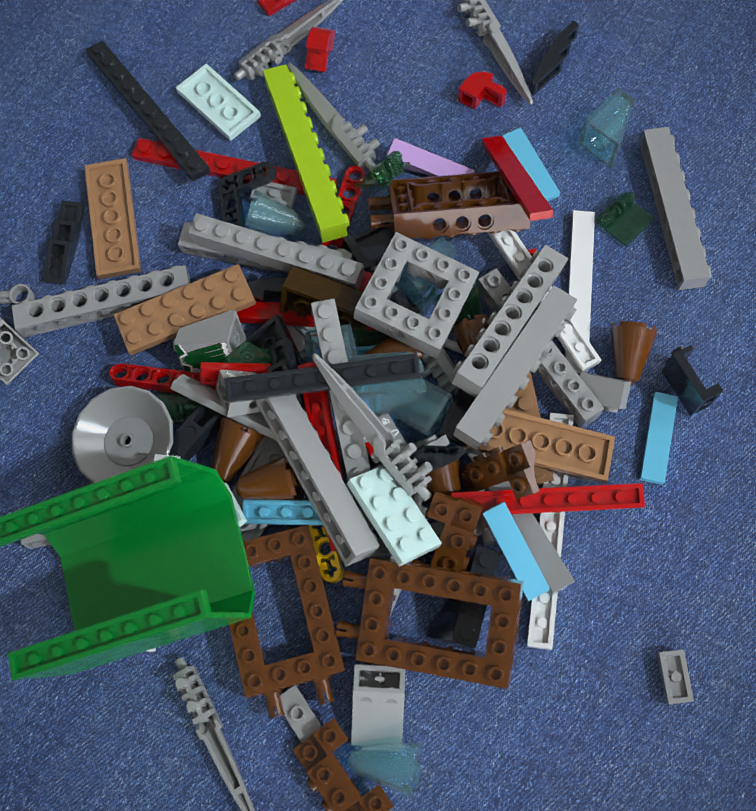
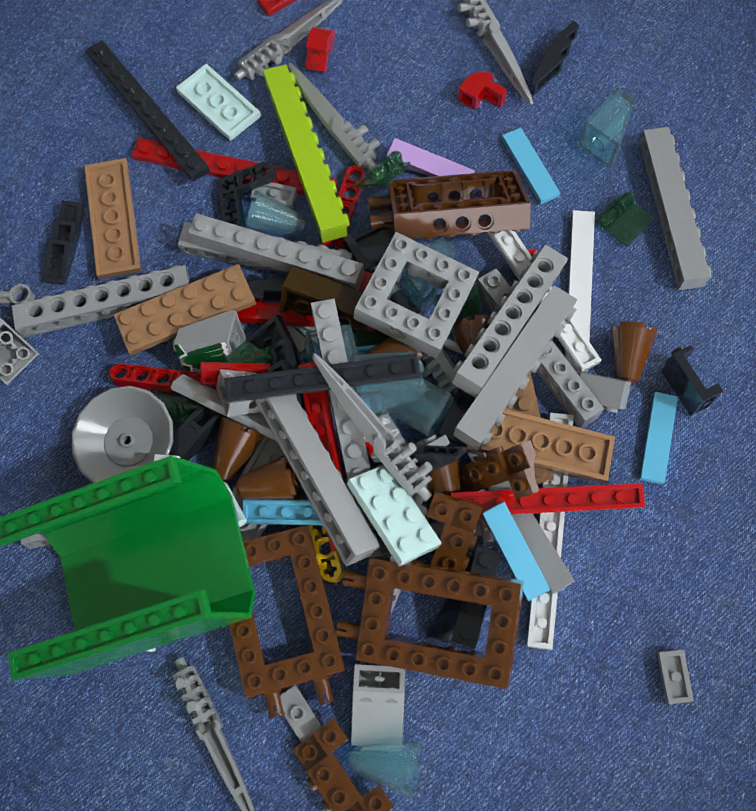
(517, 179): red tile -> none

